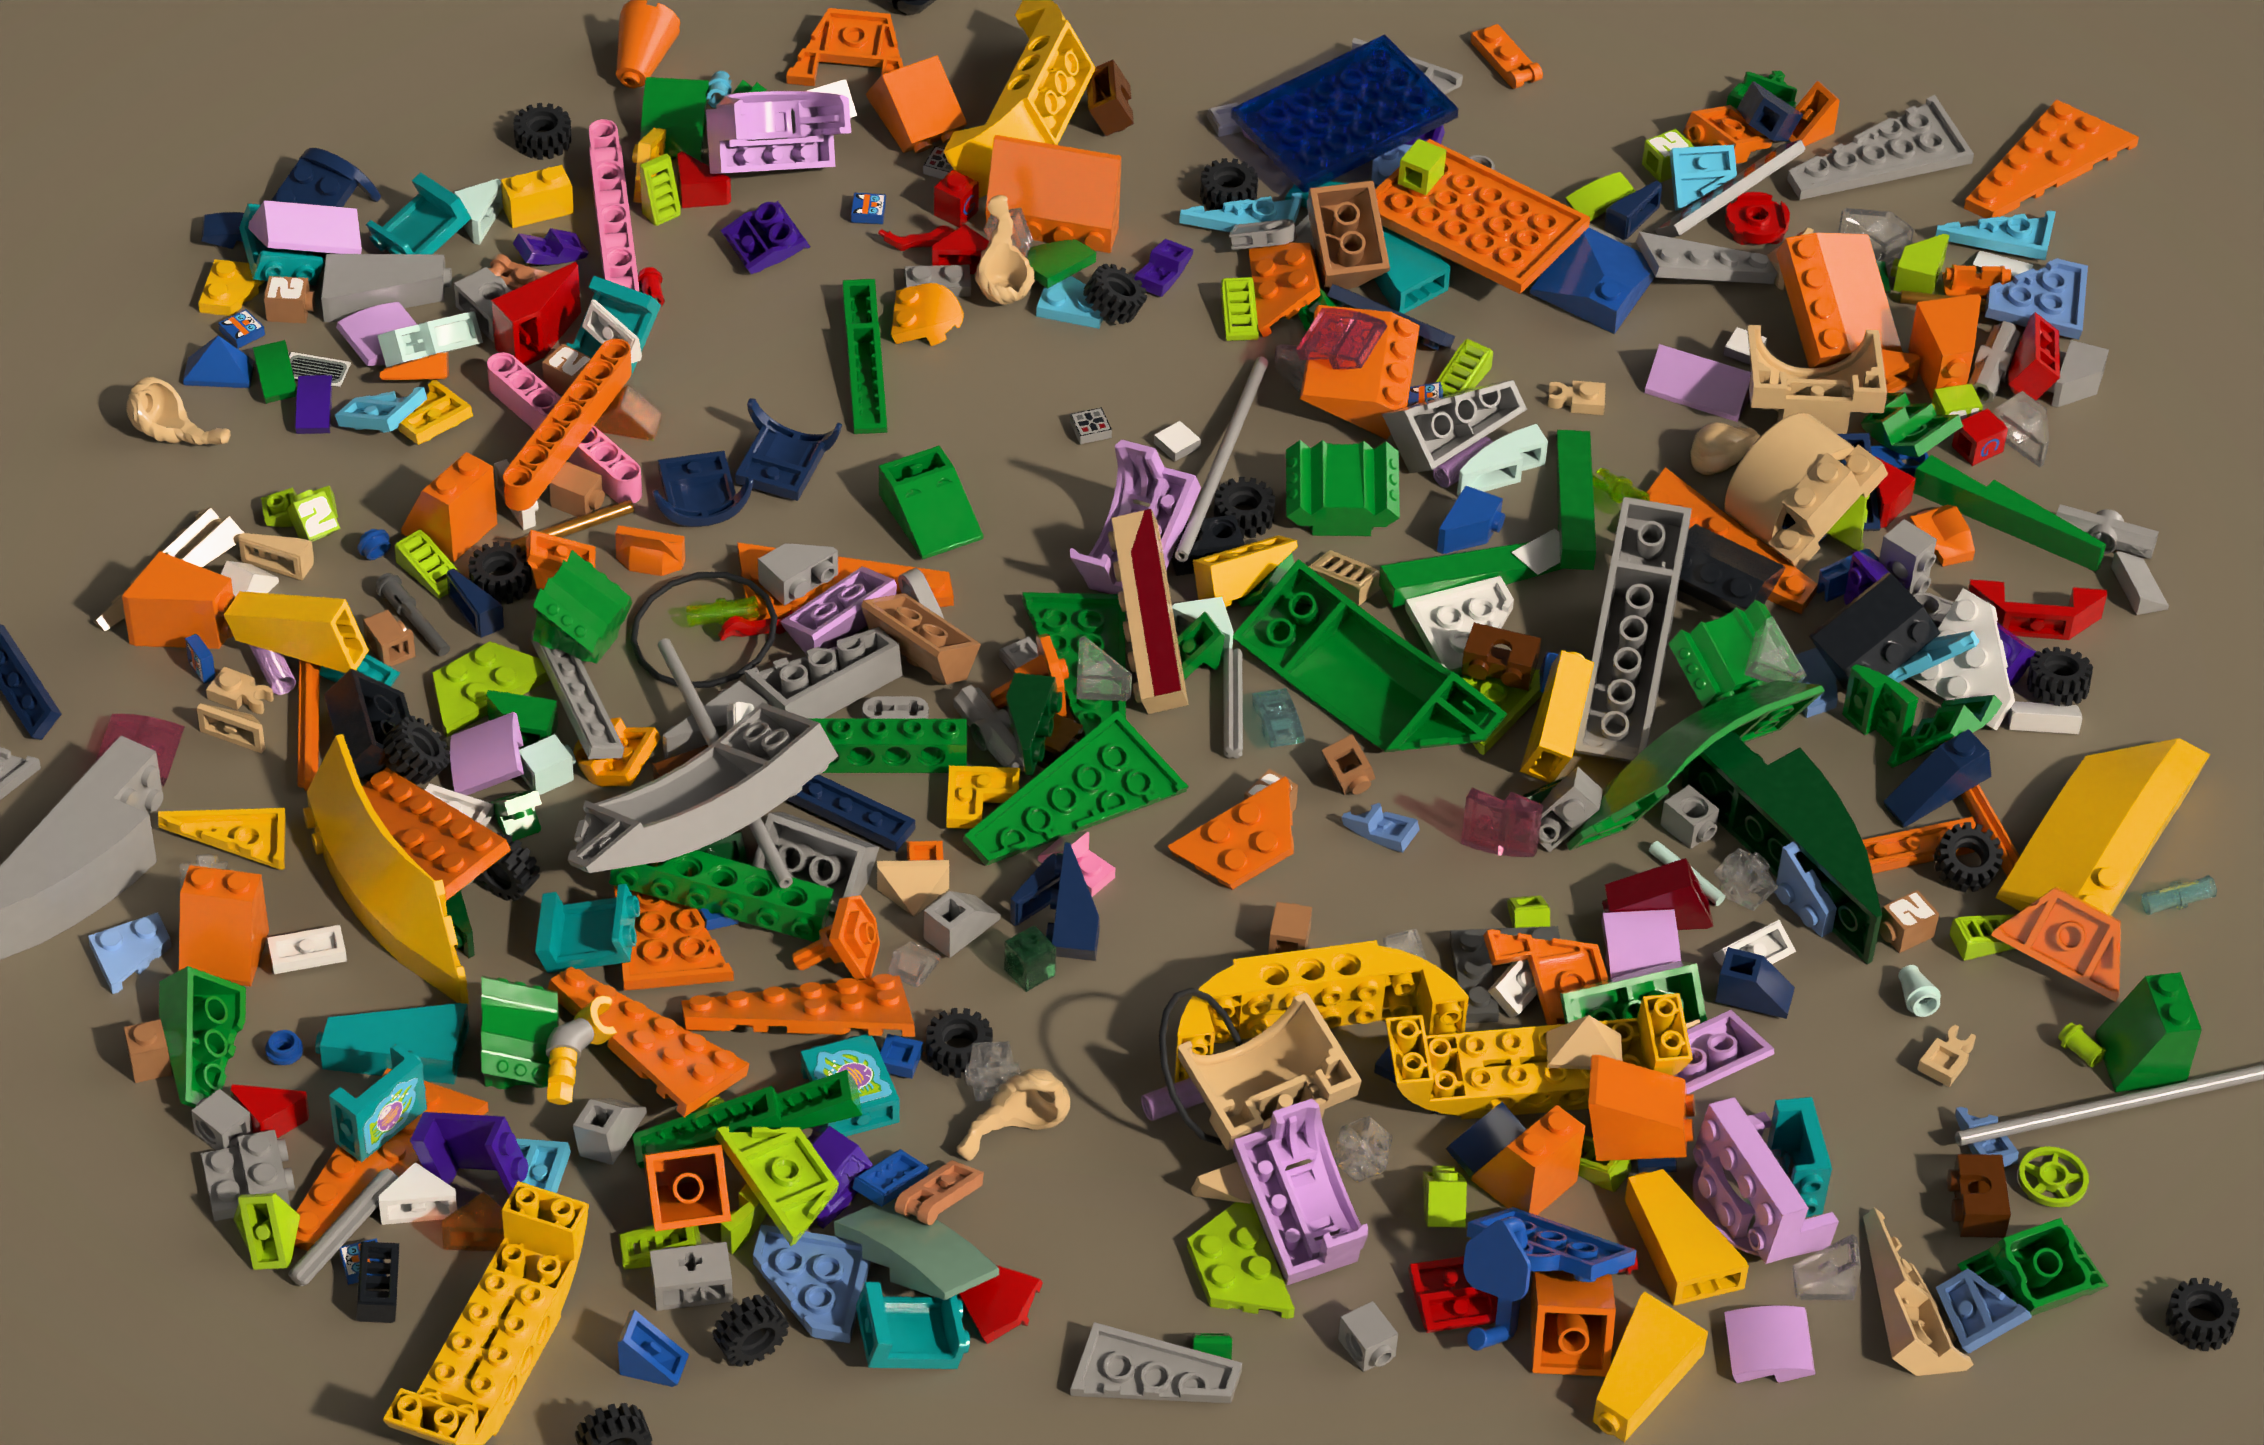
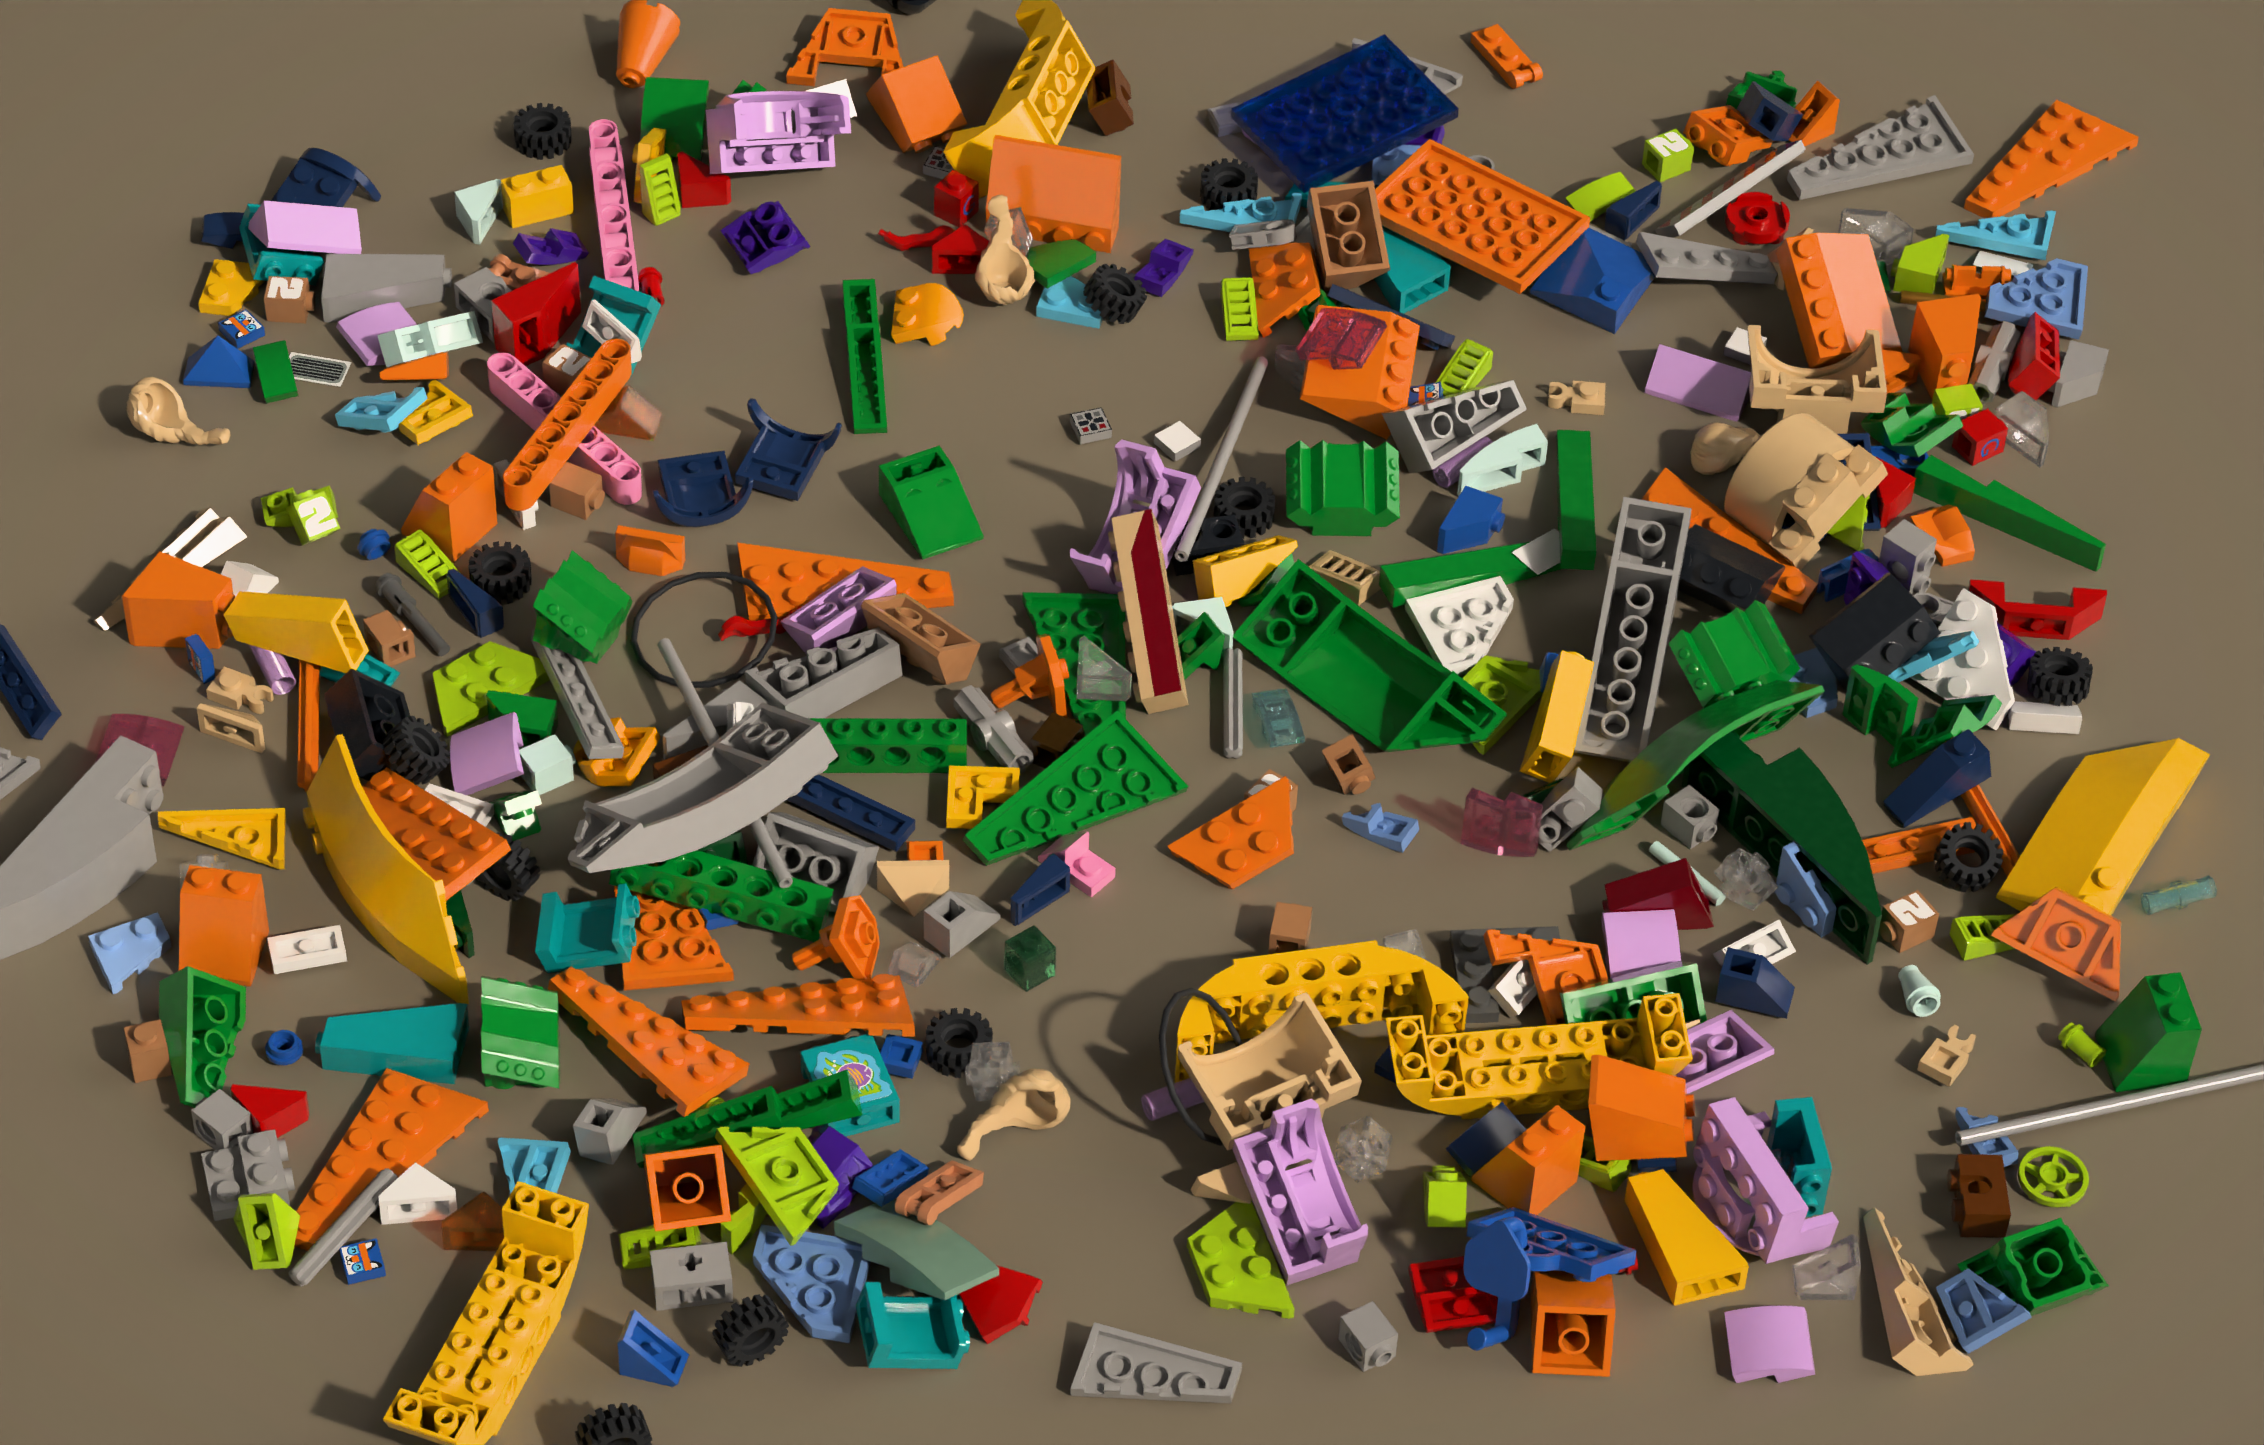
(287, 557): tan slope -> none
(313, 404): dark purple slope -> none
(377, 1305): black slope -> none
(382, 1110): teal panel -> none
(423, 222): teal panel -> none
(468, 1142): dark purple panel -> none
(547, 553): orange slope -> none
(566, 1046): yellow piece -> none
(583, 522): pearl gold bar -> none
(718, 87): medium azure pin -> none
(721, 611): clear neon green pin -> none
(796, 569): light grey slope -> none
(868, 208): tile -> none
(895, 707): light grey beam -> none
(917, 587): light grey beam -> none
(953, 277): light grey plate -> none
(1031, 709): dark green slope -> none
(1076, 917): dark blue slope -> none
(1213, 1343): green slope -> none
(1422, 166): lime brick -> none
(1512, 666): reddish brown brick -> none
(1529, 911): lime slope -> none
(1577, 1041): tan slope -> none
(1617, 487): clear neon green pin -> none
(1647, 1365): yellow slope -> none
(1700, 171): medium azure wing -> none
(1772, 656): clear slope -> none
(2112, 530): light grey piece -> none
(2138, 583): light grey slope -> none
(2208, 1298): black tyre -> none

